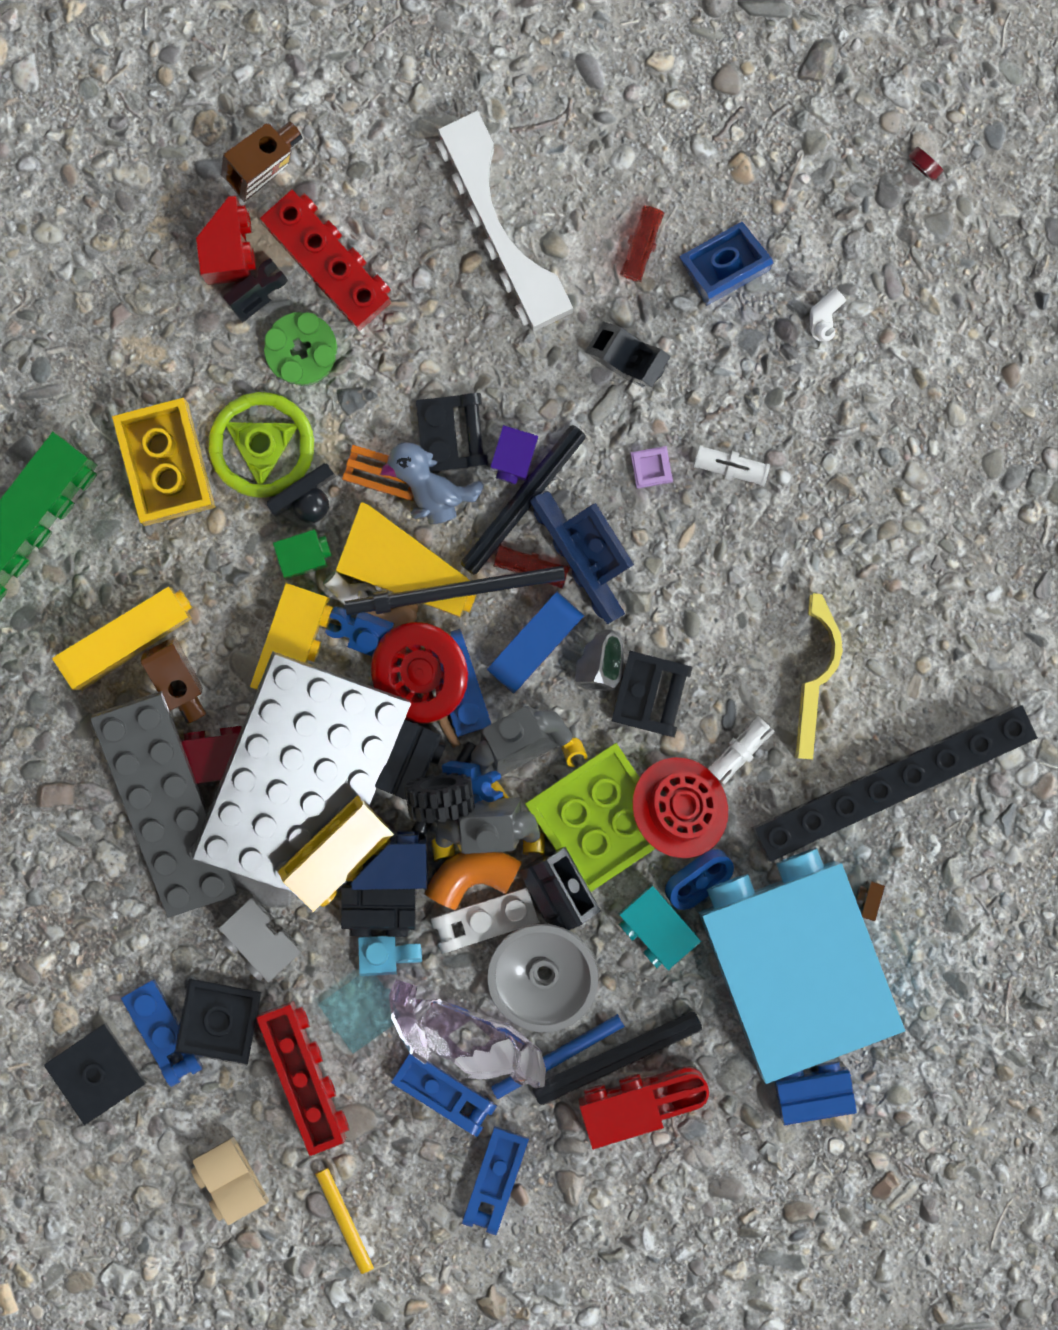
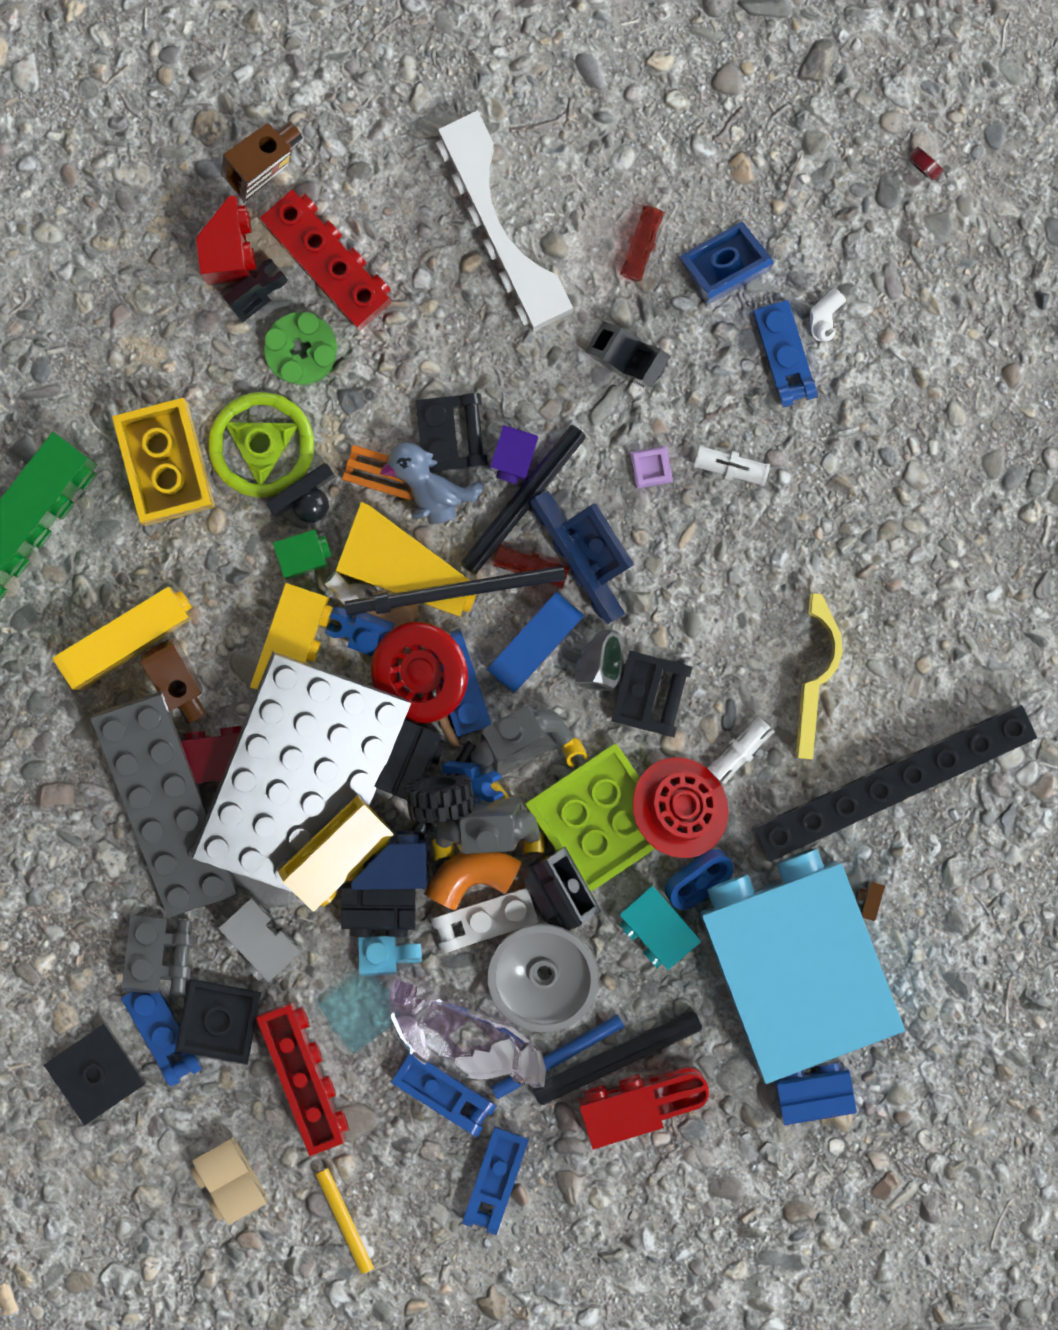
(145, 955): none -> dark grey plate
(784, 352): none -> blue plate

